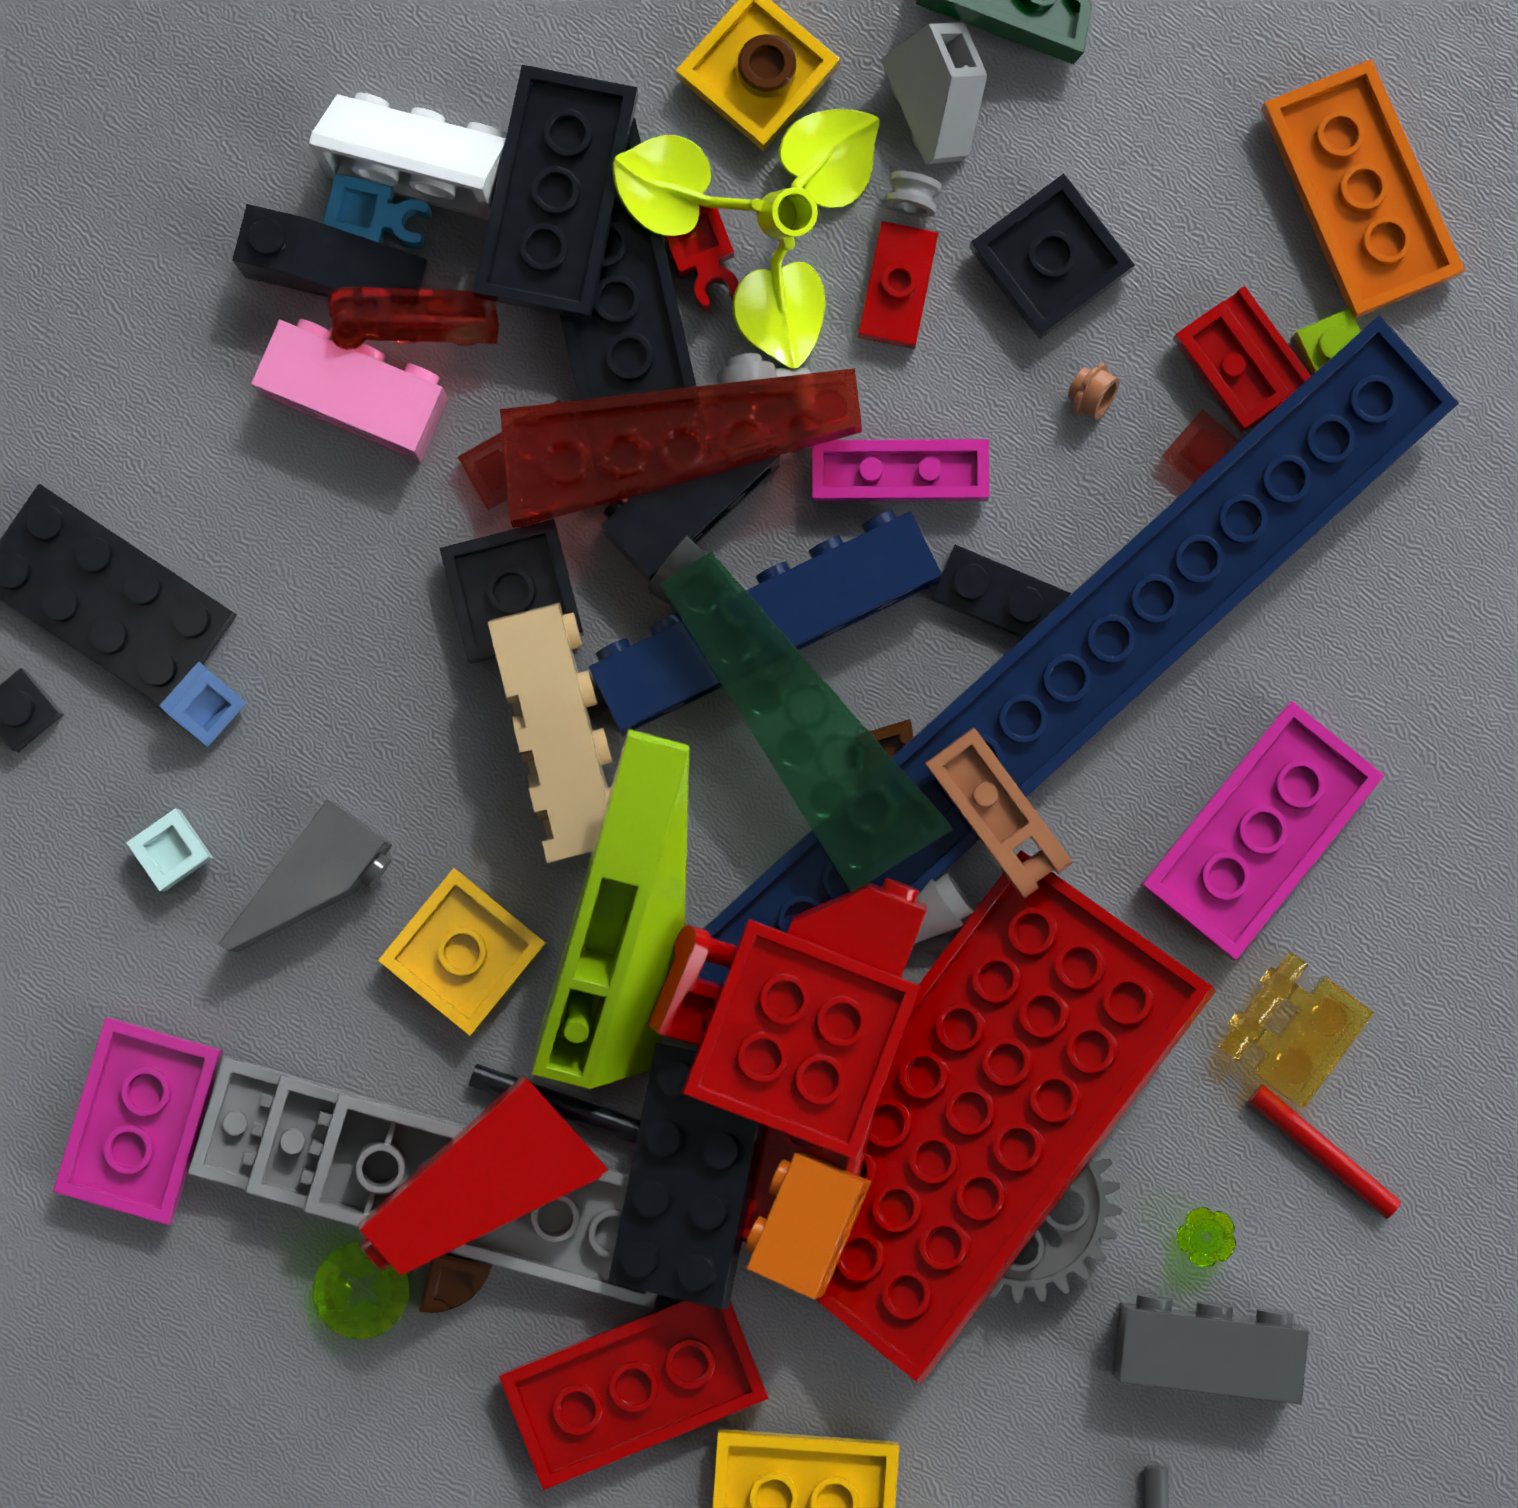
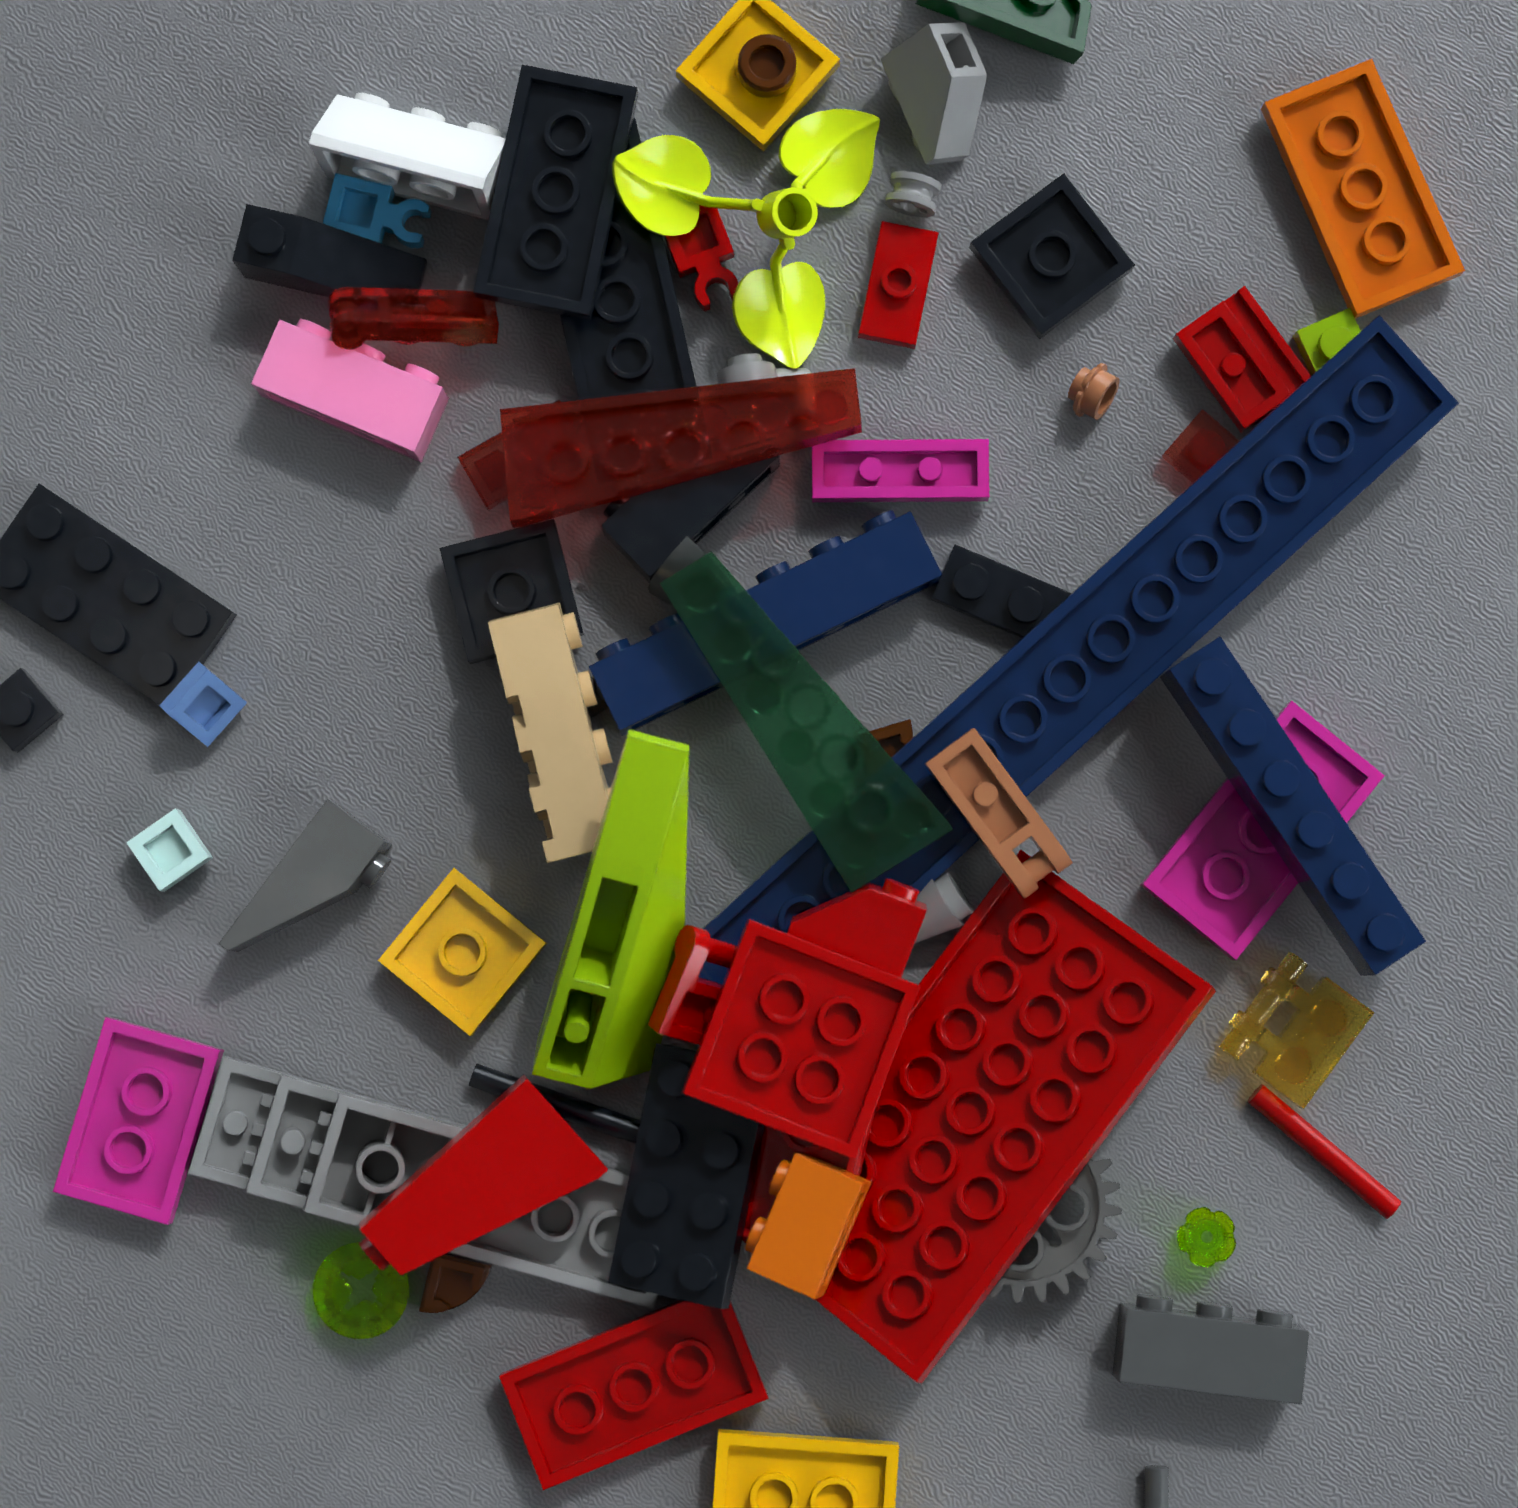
(1292, 808): none -> dark blue brick

